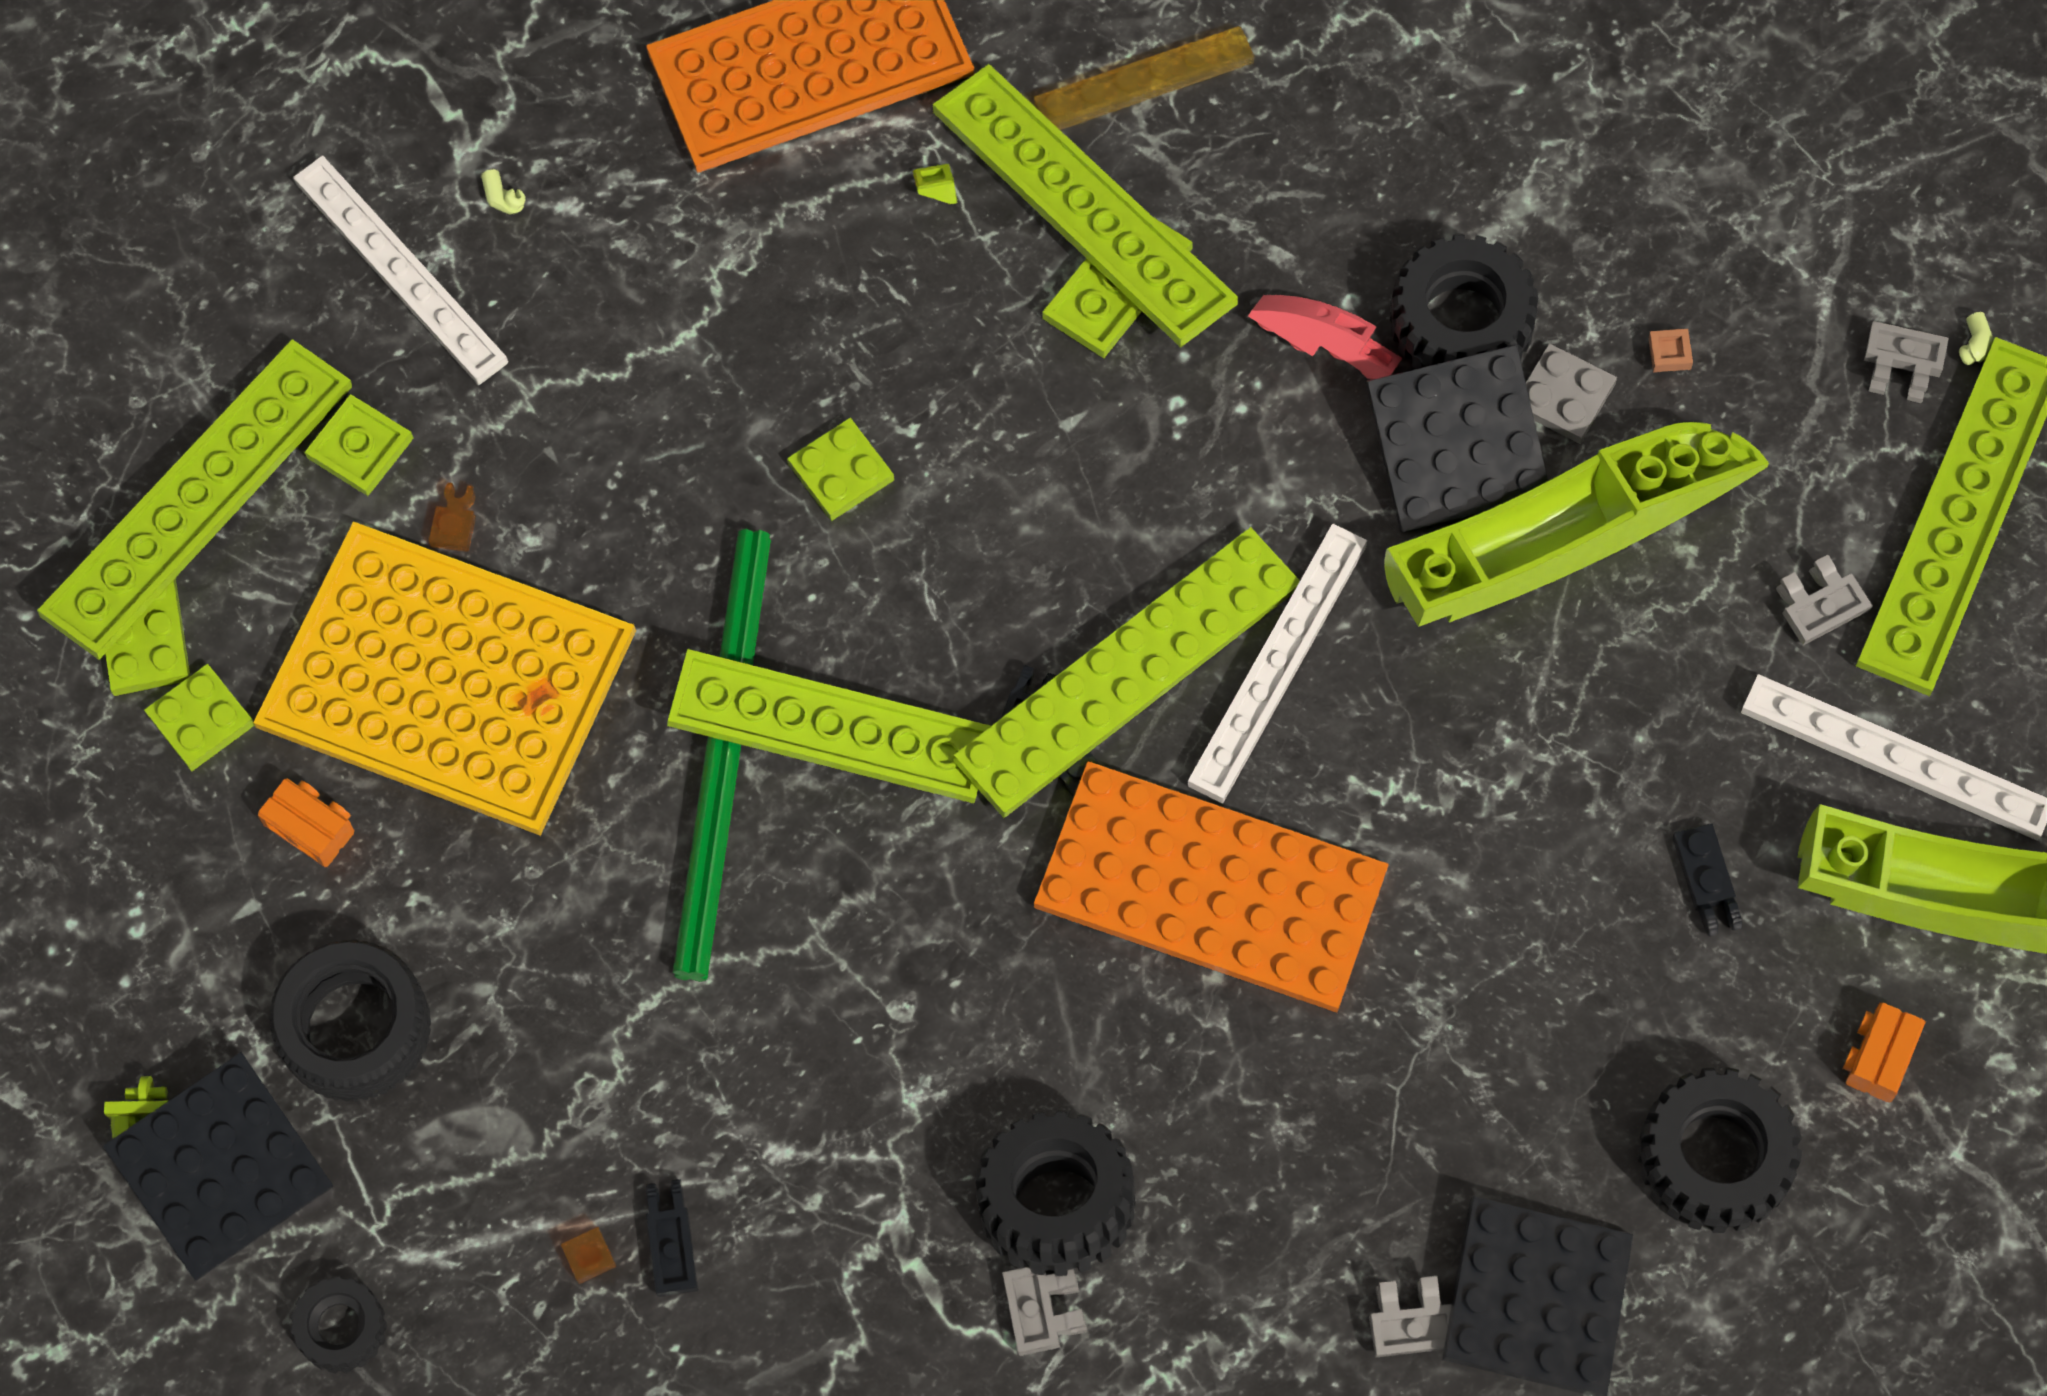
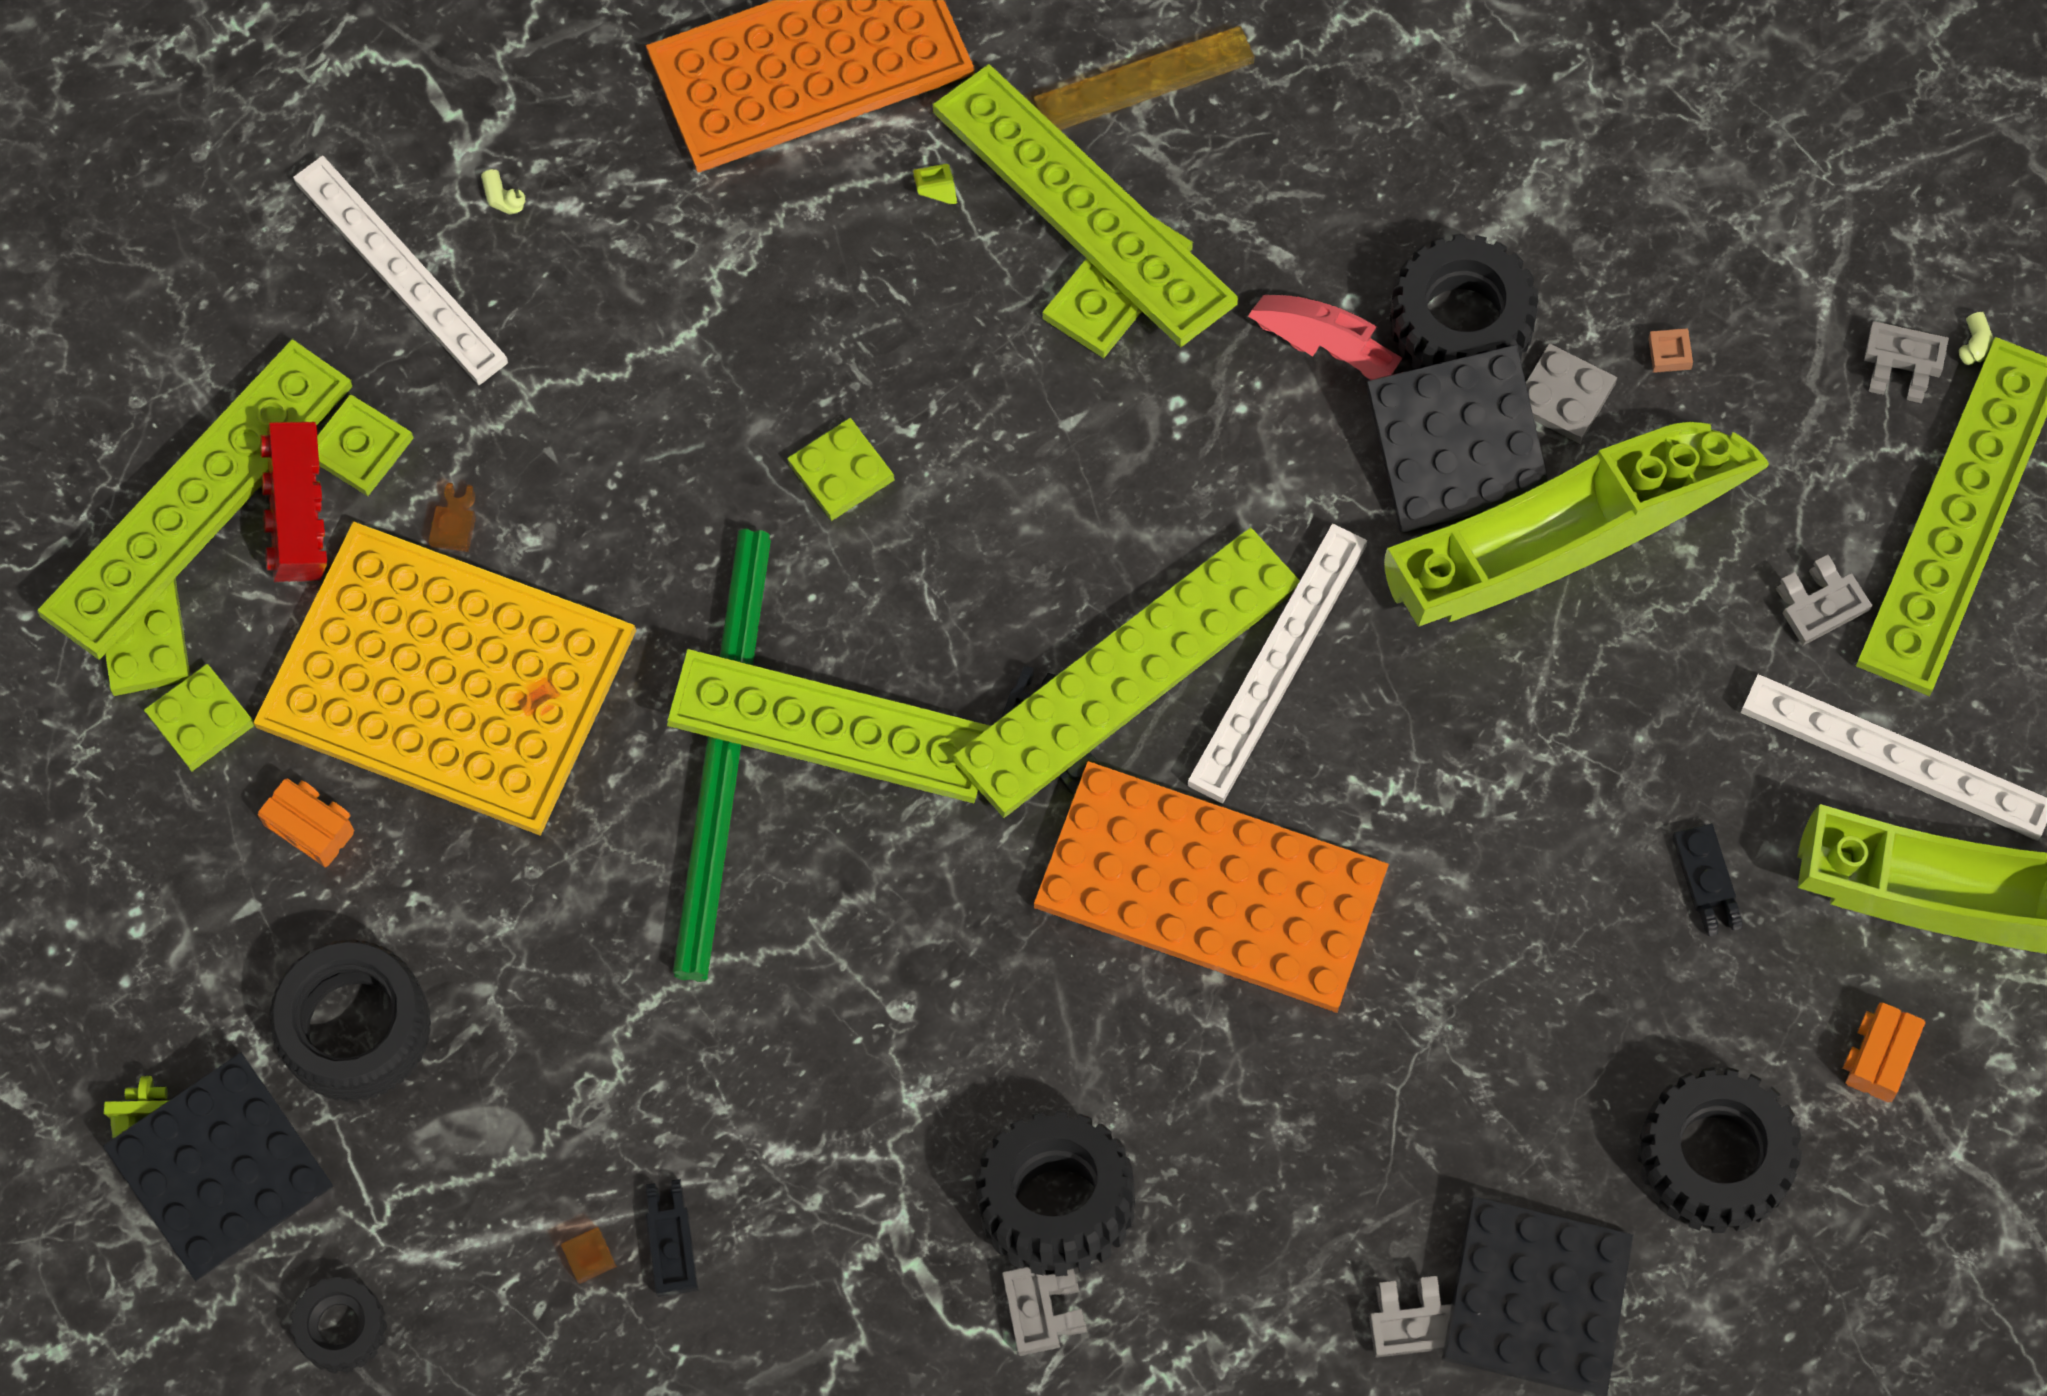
(293, 502): none -> red wedge

